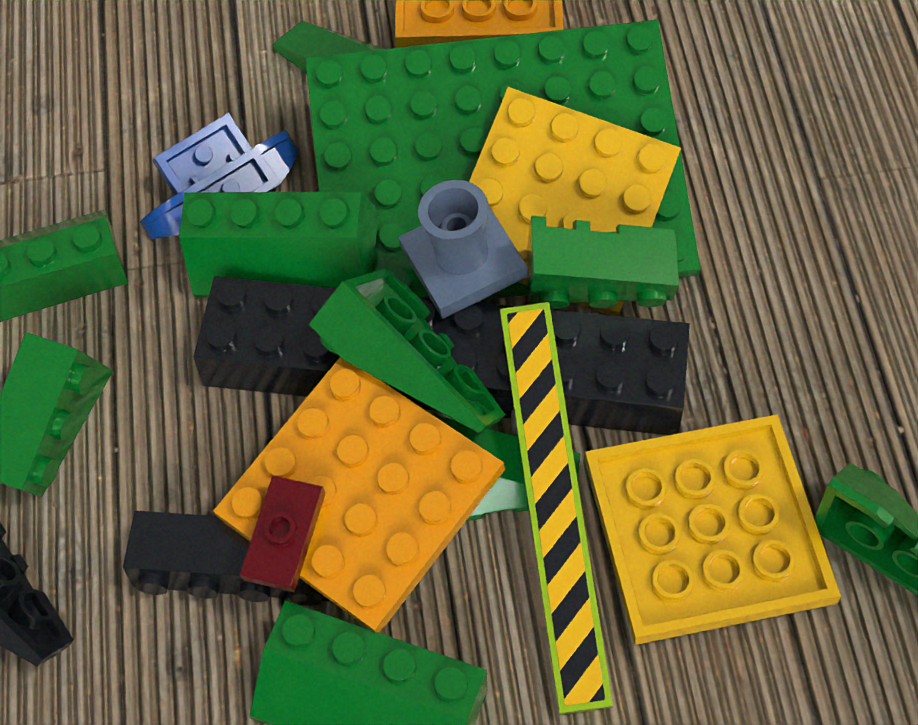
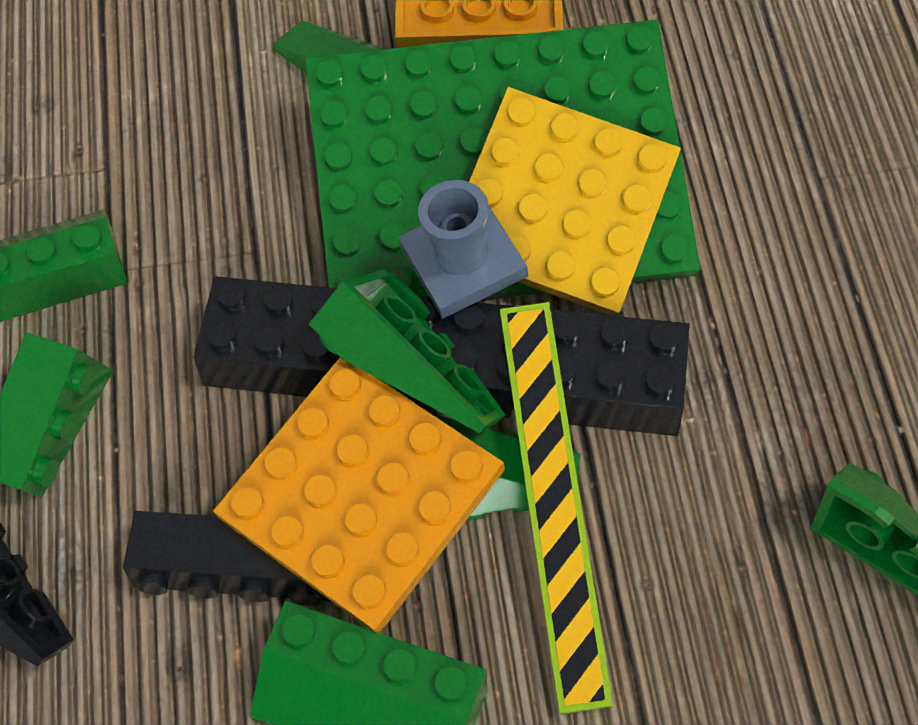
(217, 161): plate -> none
(277, 237): green slope -> none
(283, 533): dark red plate -> none
(601, 266): green wedge -> none
(709, 529): yellow plate -> none

